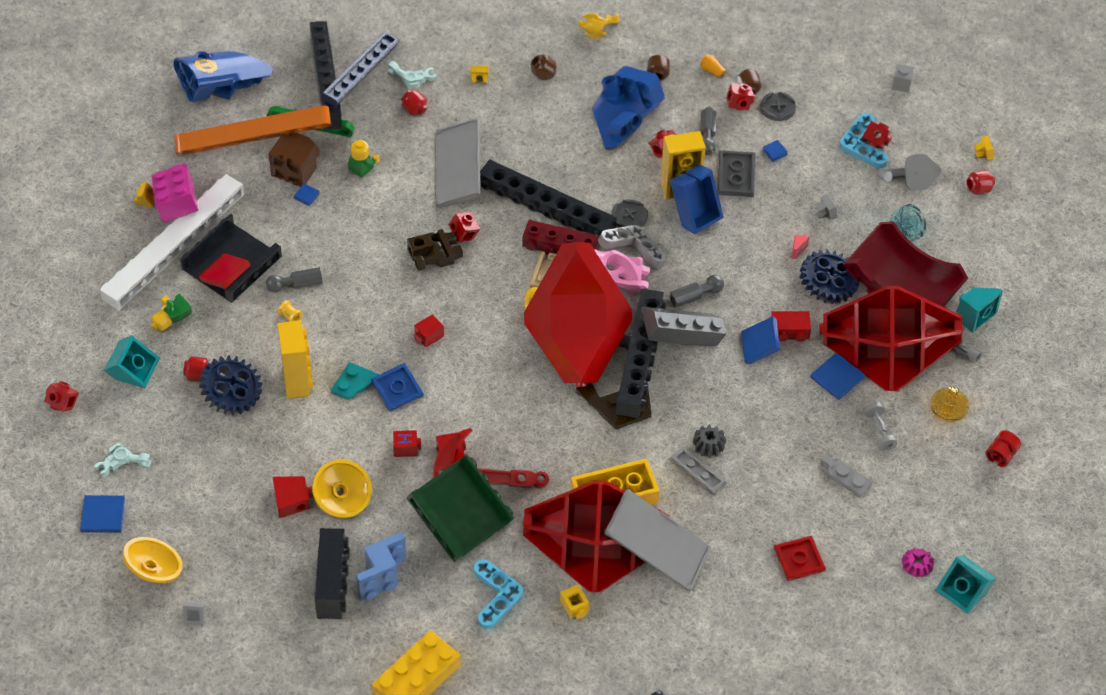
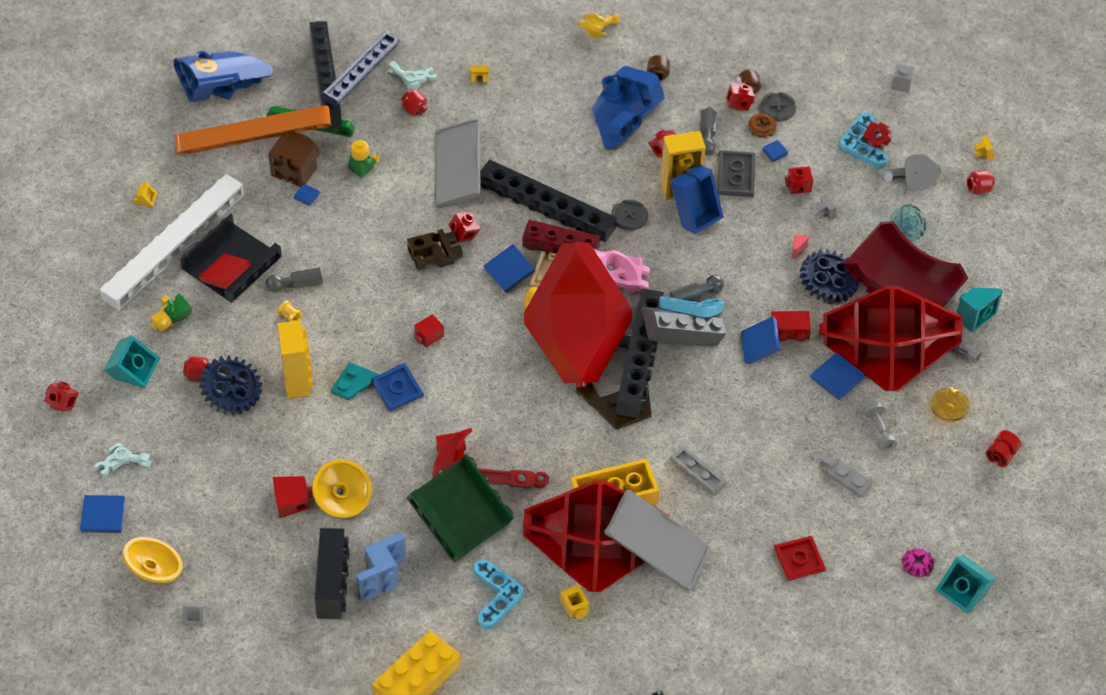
(174, 192): dark pink brick -> none
(406, 443): red brick -> none
(509, 268): none -> blue tile
(543, 67): reddish brown head -> none
(637, 237): light grey beam -> none
(703, 309): none -> medium azure beam
(709, 440): dark grey gear -> none
(711, 65): light orange cone -> none
(767, 120): none -> dark orange gear
(799, 180): none -> red brick

